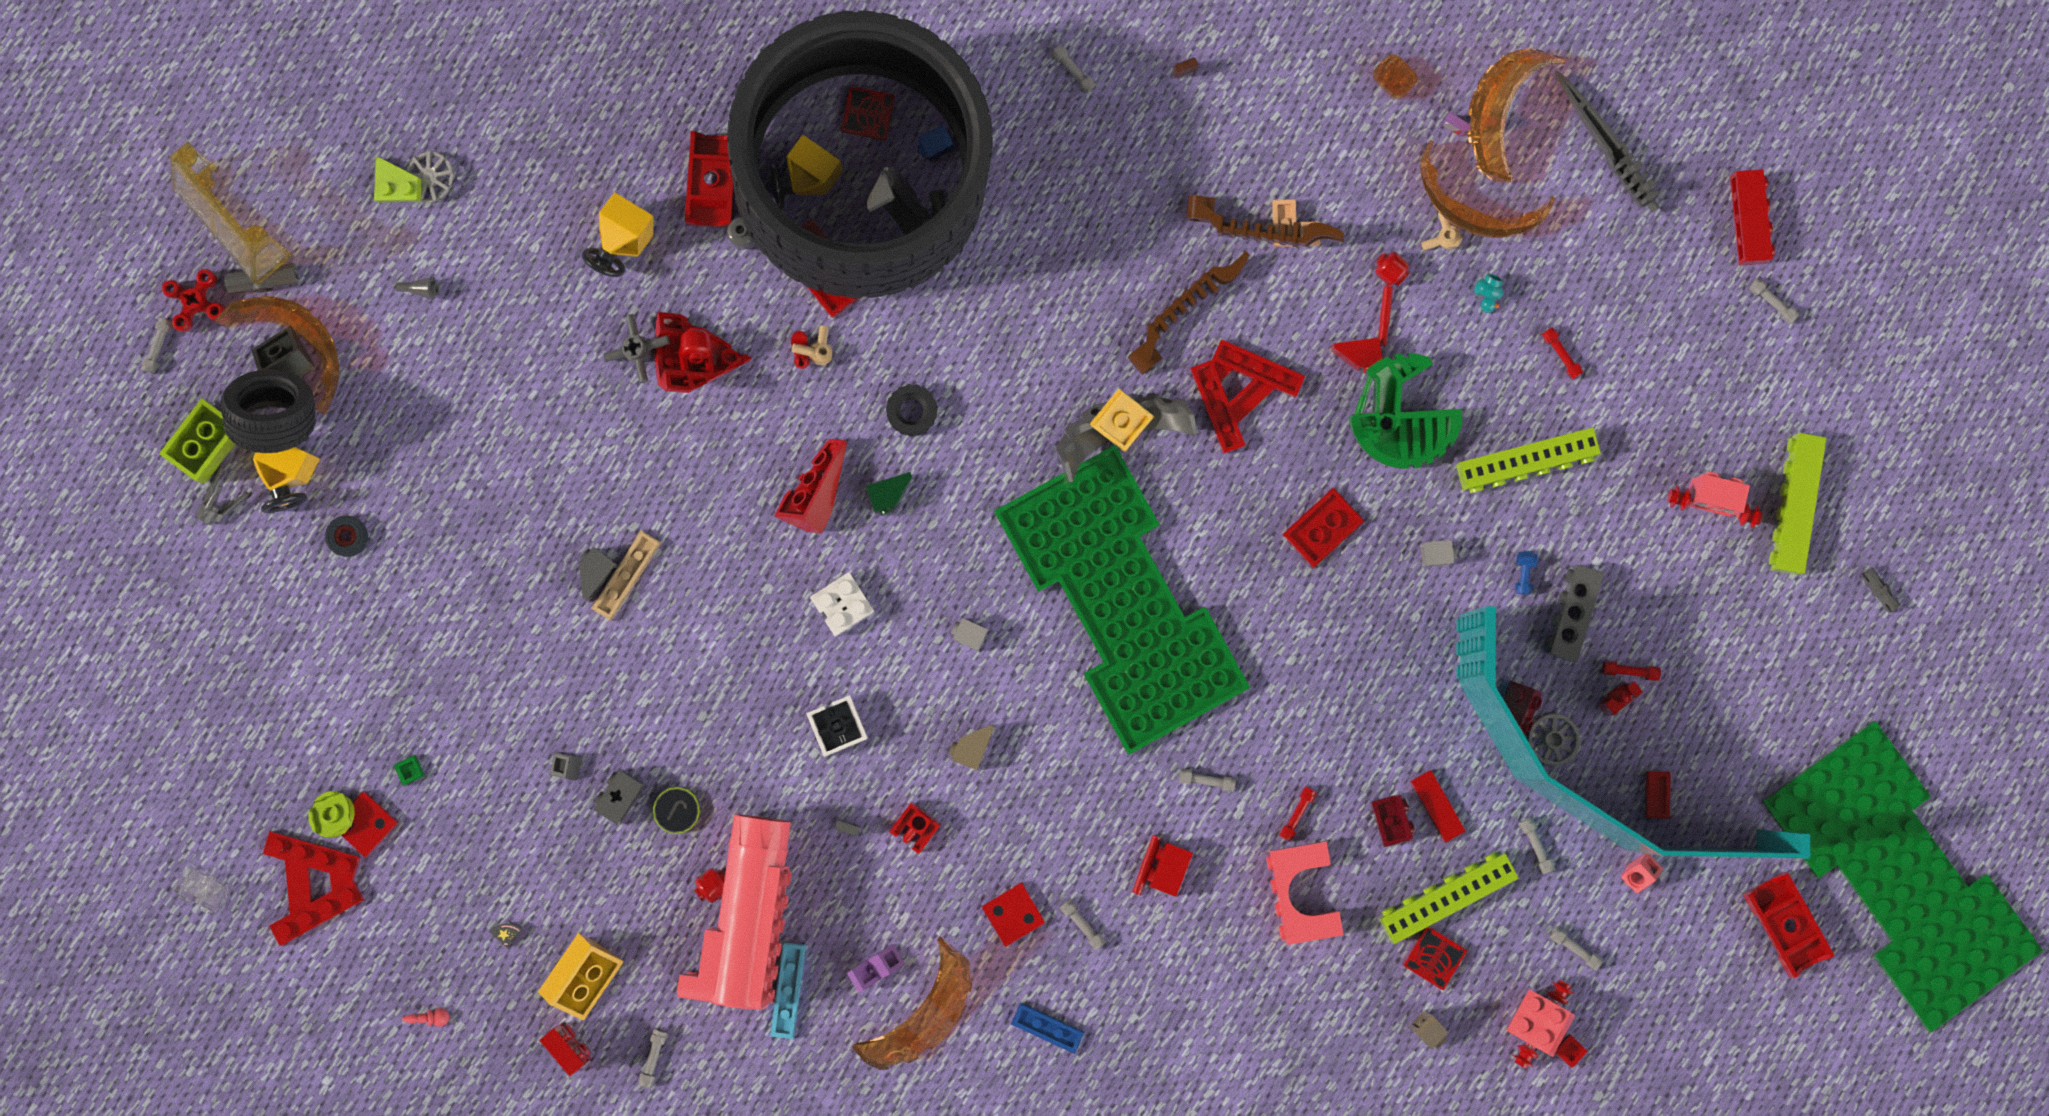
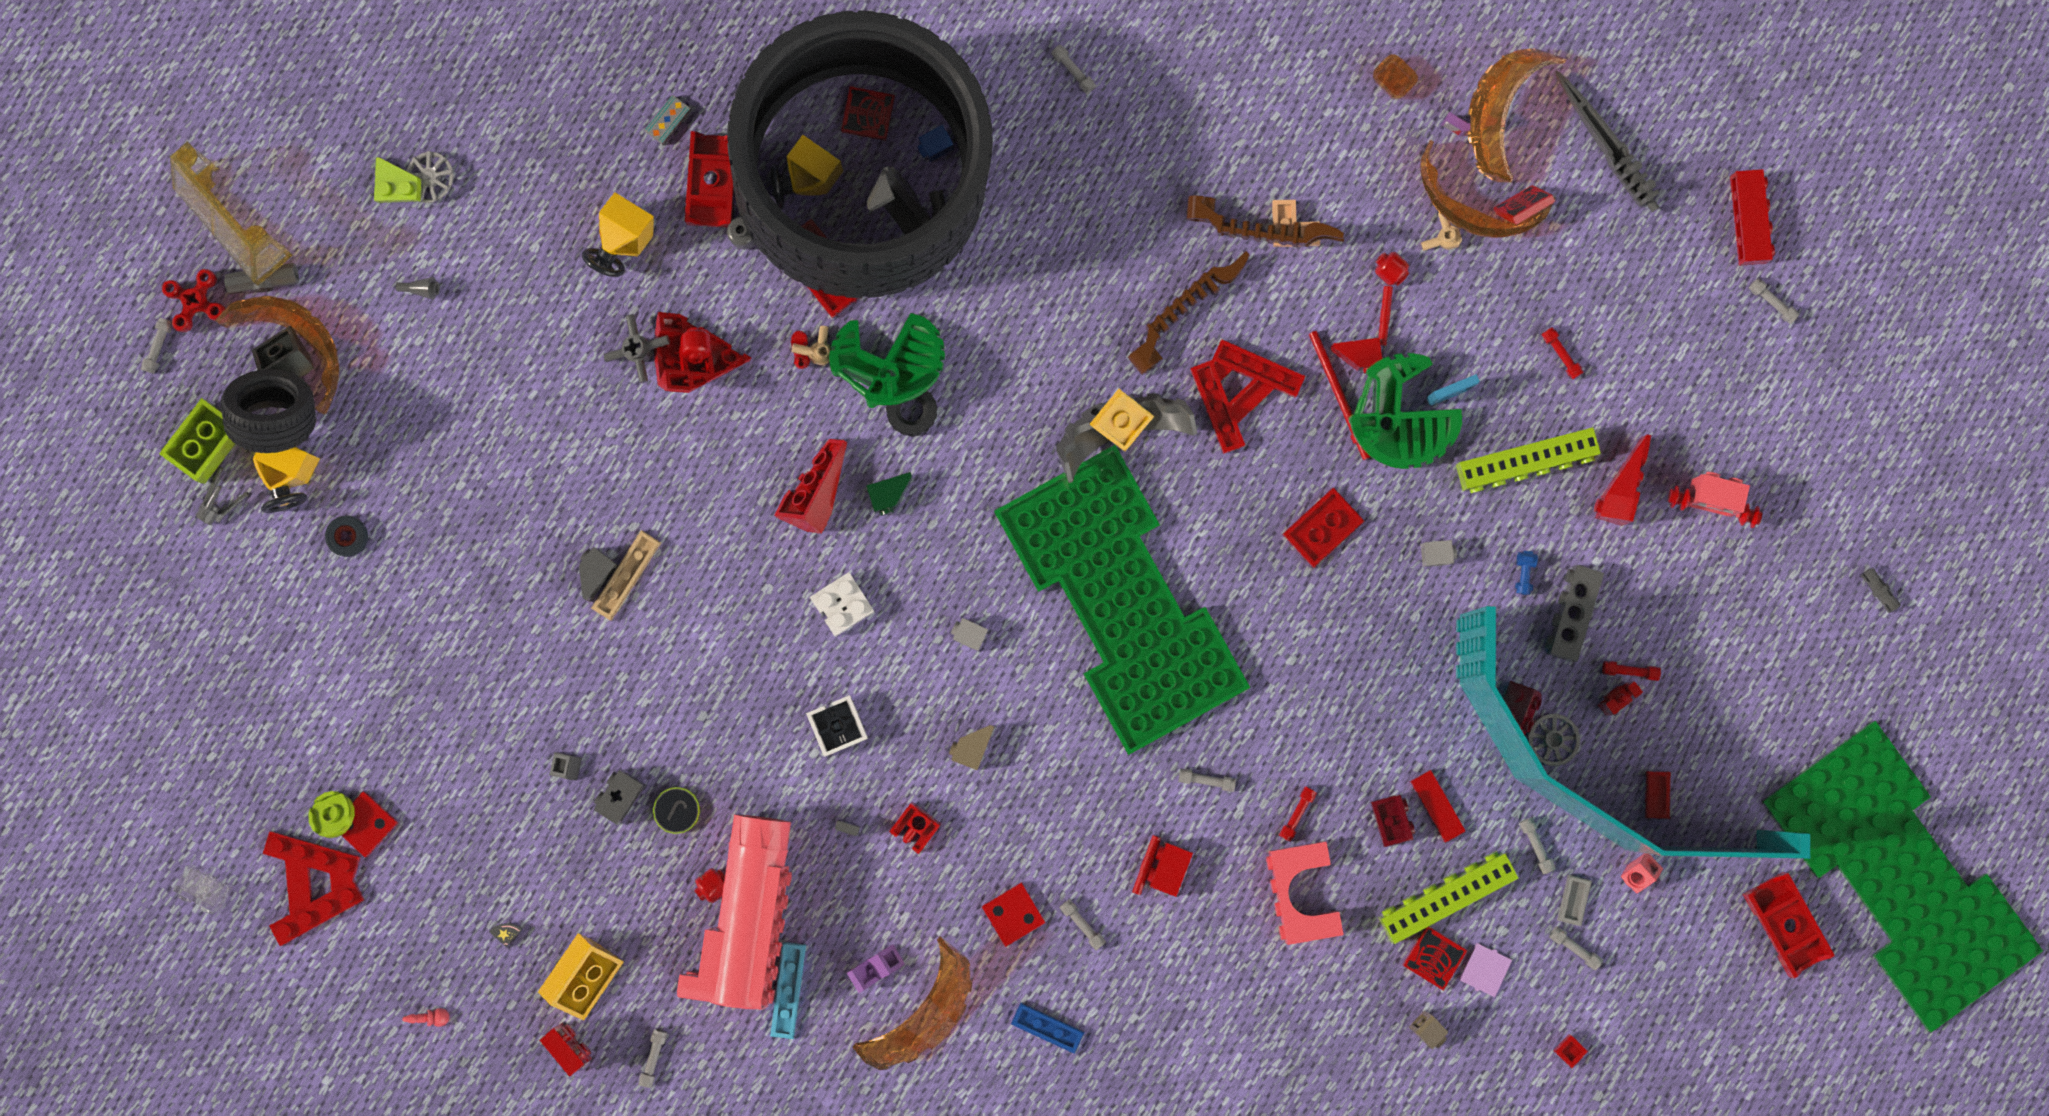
(409, 770): green tile -> none
(667, 120): none -> light grey tile
(904, 373): none -> green piece
(1185, 67): copper tile -> none
(1335, 385): none -> red bar
(1453, 390): none -> dark azure tile
(1485, 970): none -> lavender piece
(1491, 289): teal animal -> none
(1524, 204): none -> red tile
(1541, 1023): coral brick -> none
(1574, 900): none -> light grey tile
(1620, 498): none -> red wedge
(1798, 504): lime brick -> none

